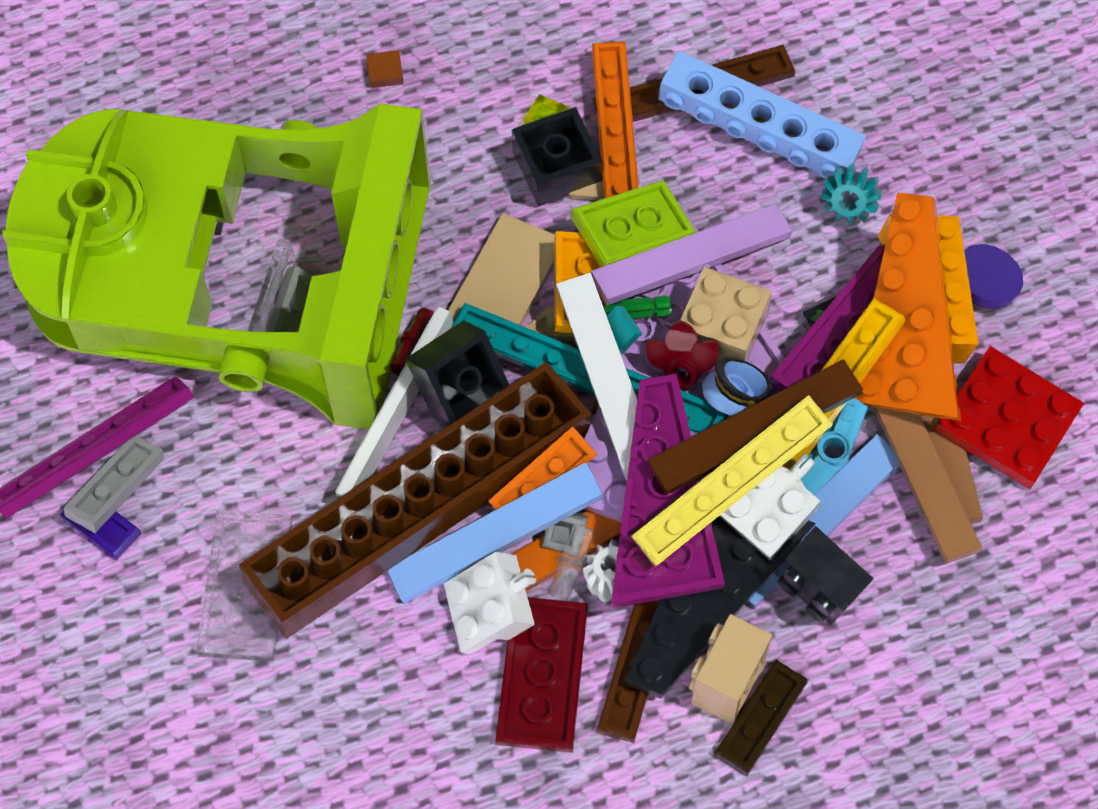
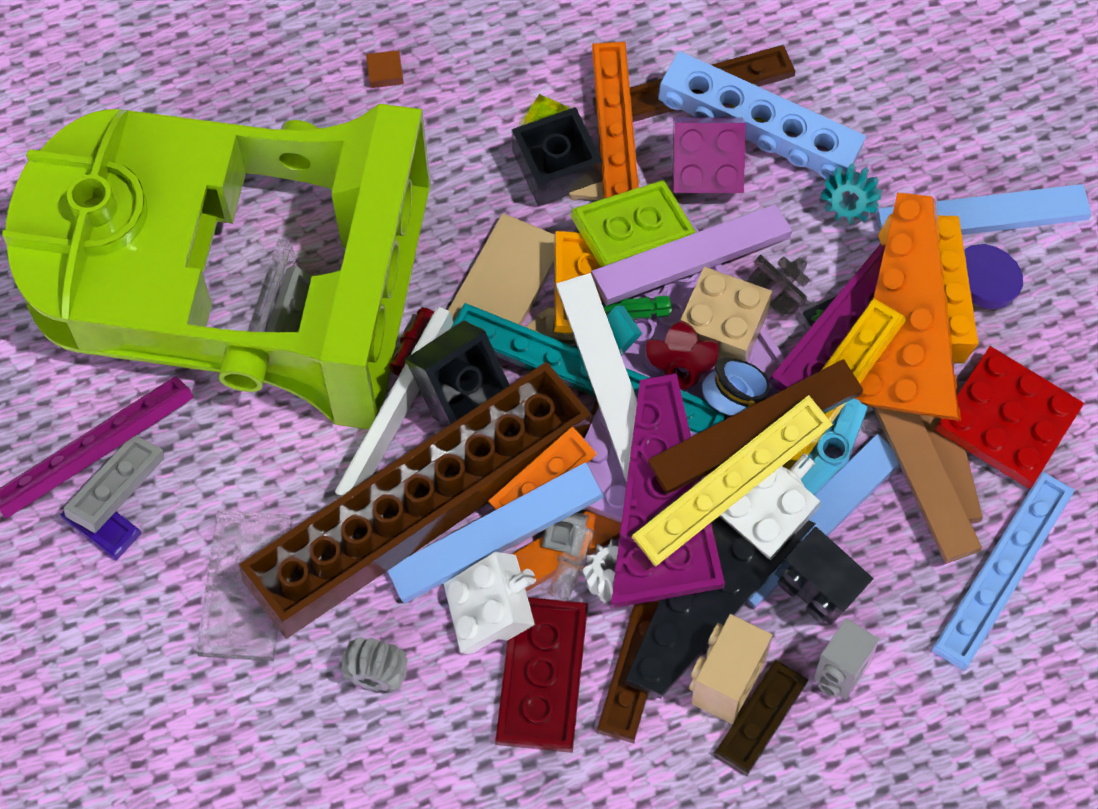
(374, 664): none -> light grey gear
(708, 155): none -> magenta brick
(791, 297): none -> clear smoke hips
(845, 659): none -> light grey brick
(1003, 571): none -> light blue tile
(1013, 209): none -> light blue tile

